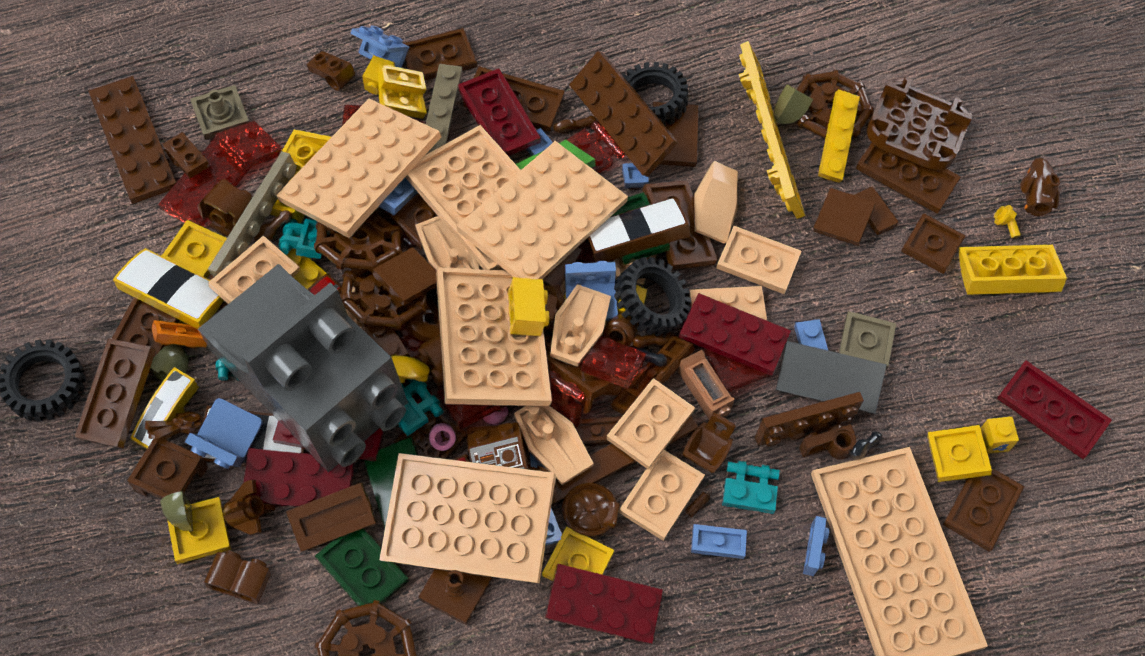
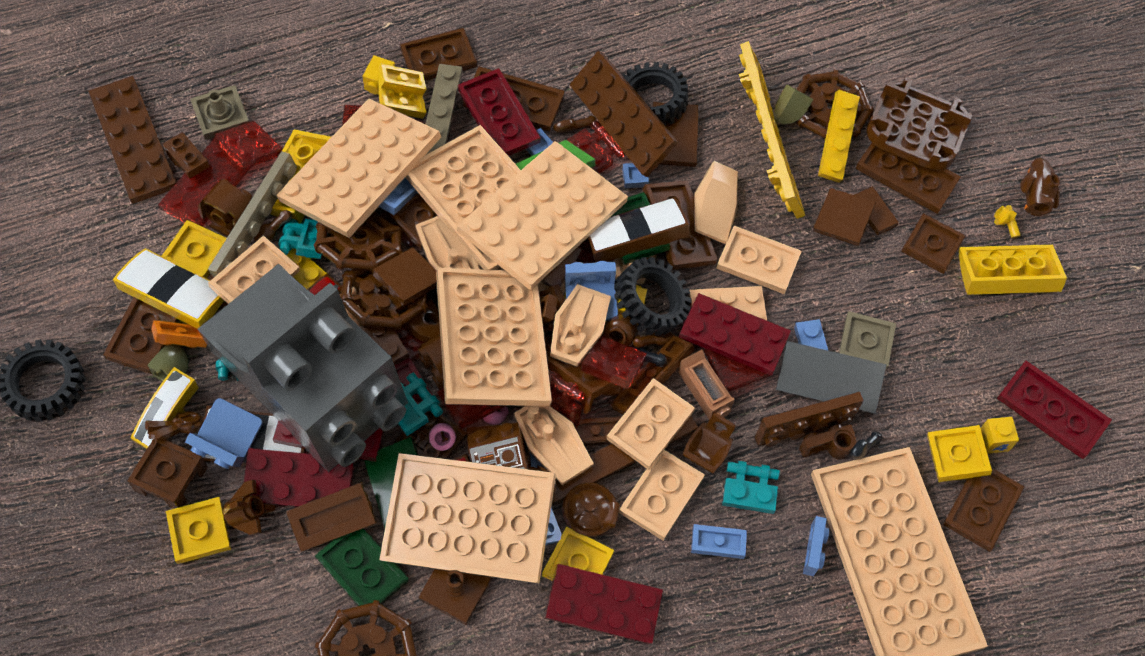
(115, 393): reddish brown plate -> none
(178, 511): olive brick -> none
(238, 577): reddish brown brick -> none
(334, 70): reddish brown plate -> none
(380, 45): medium blue bracket -> none
(410, 368): yellow dish -> none
(527, 306): yellow brick -> none
(697, 504): reddish brown piece -> none

